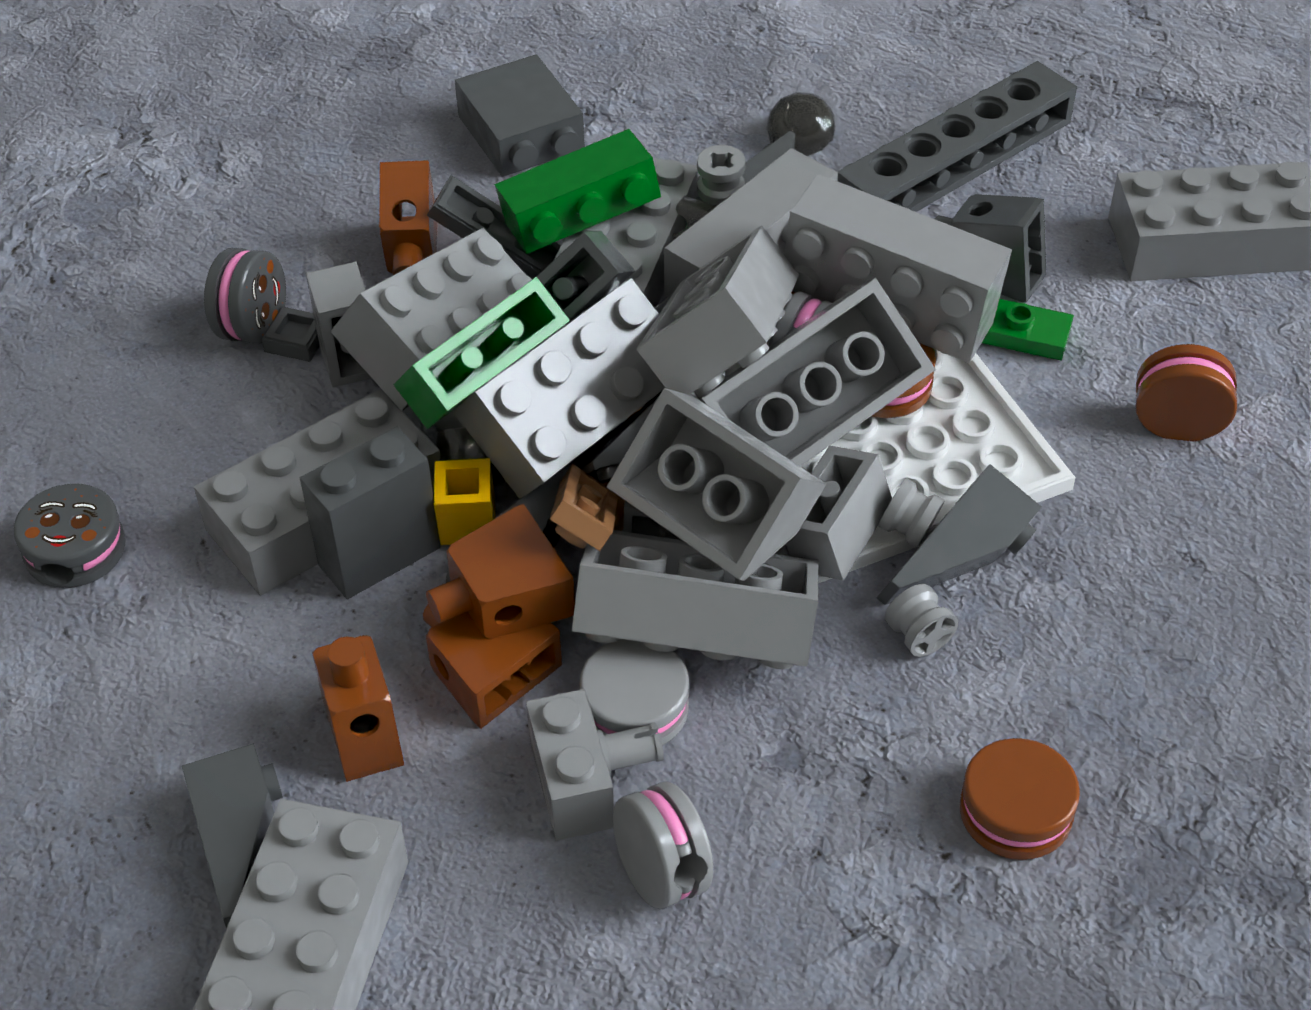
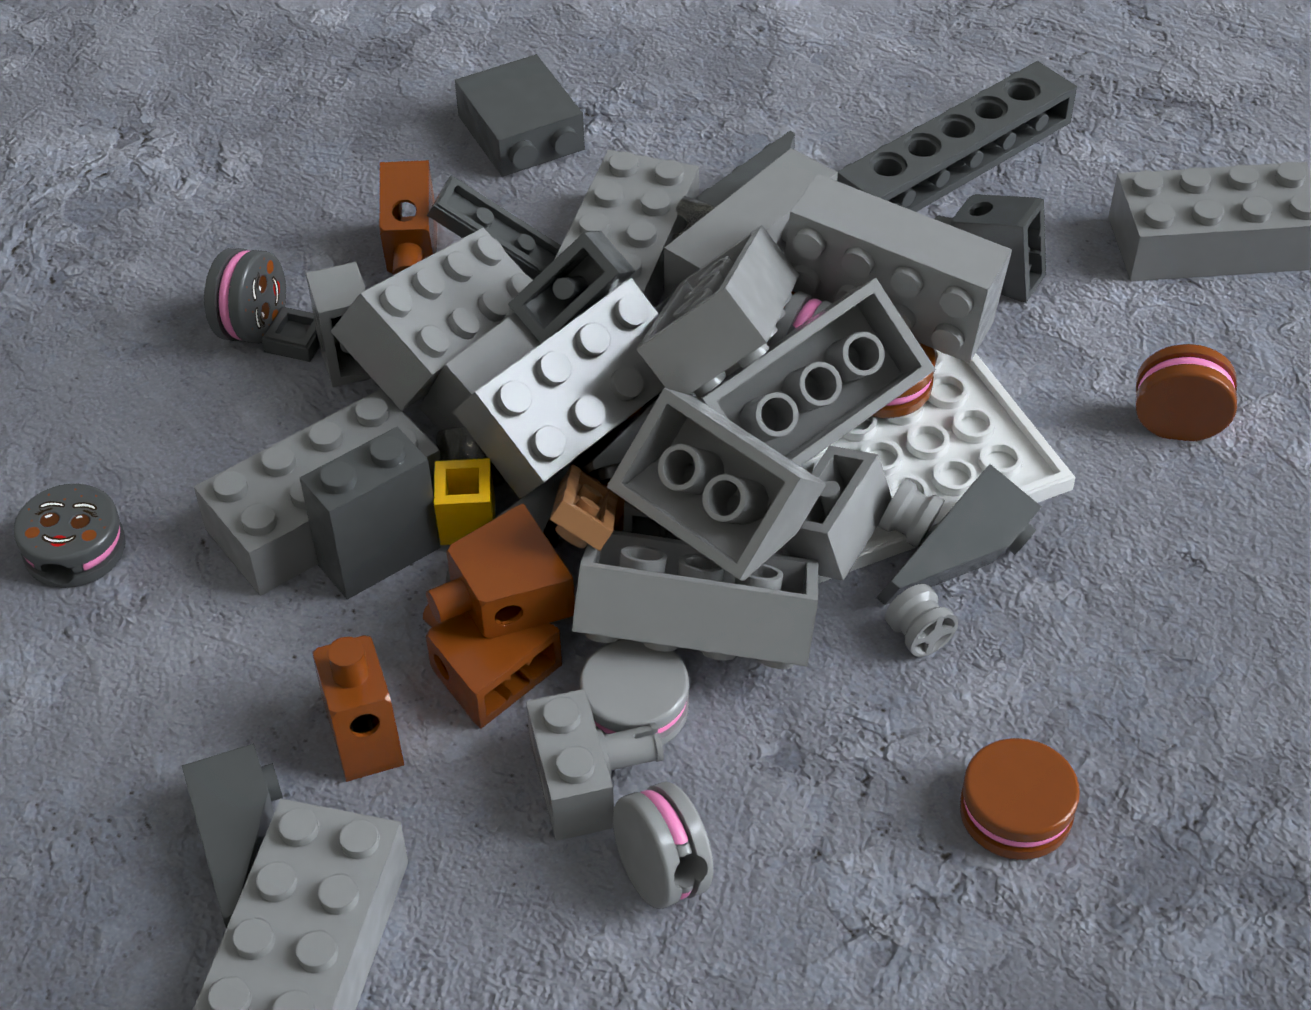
(480, 352): brick -> none
(578, 190): green brick -> none
(719, 173): light grey wheel -> none
(806, 117): clear smoke hair -> none
(1030, 329): green plate -> none

